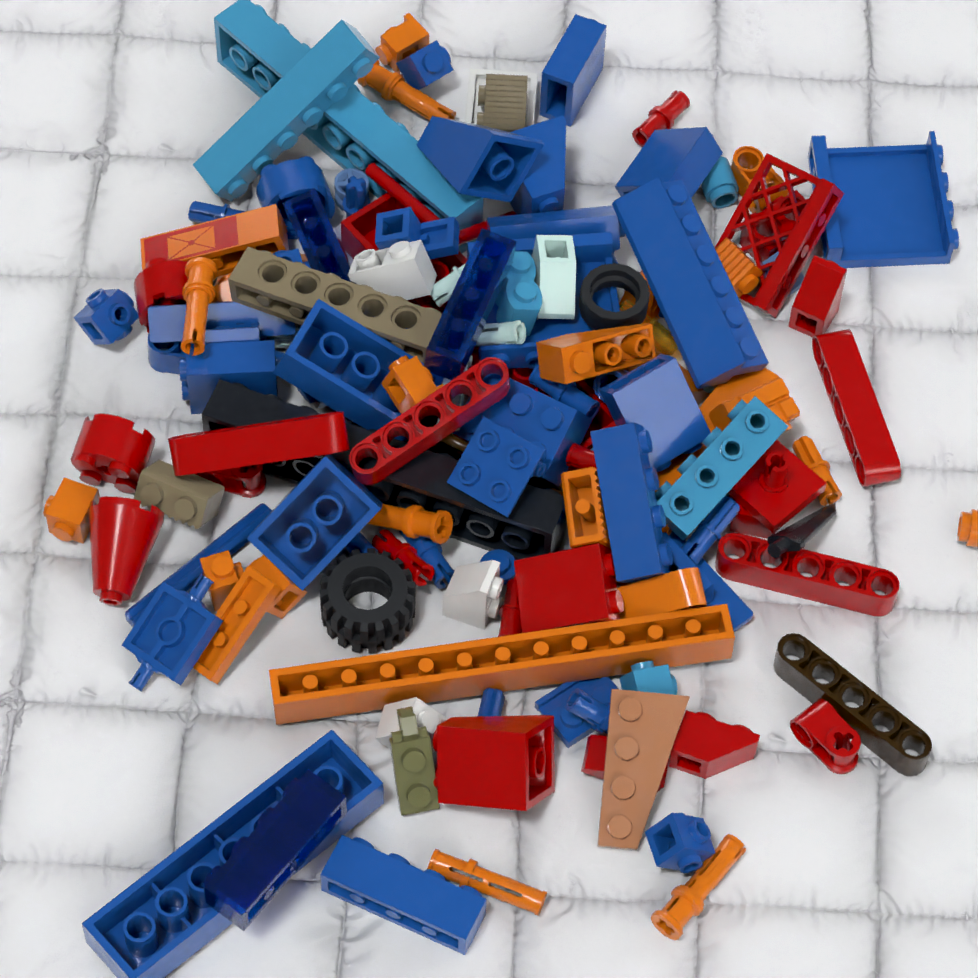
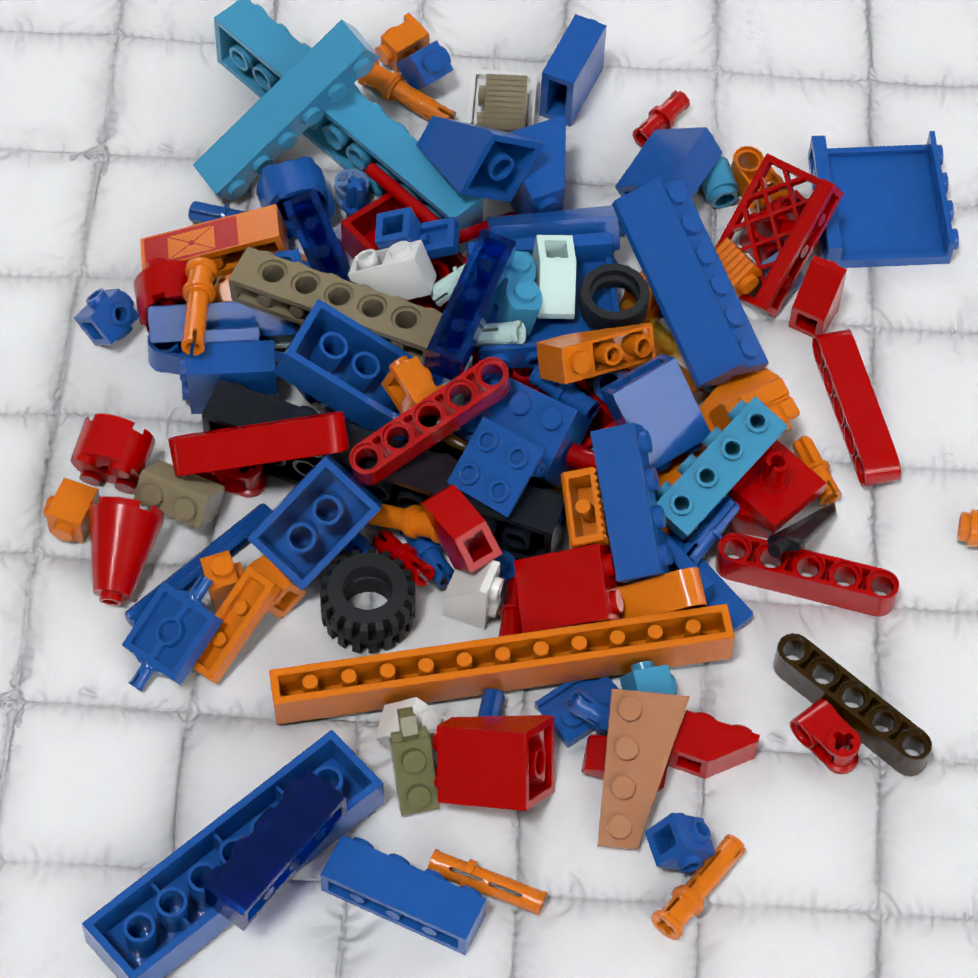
(461, 529): none -> red slope

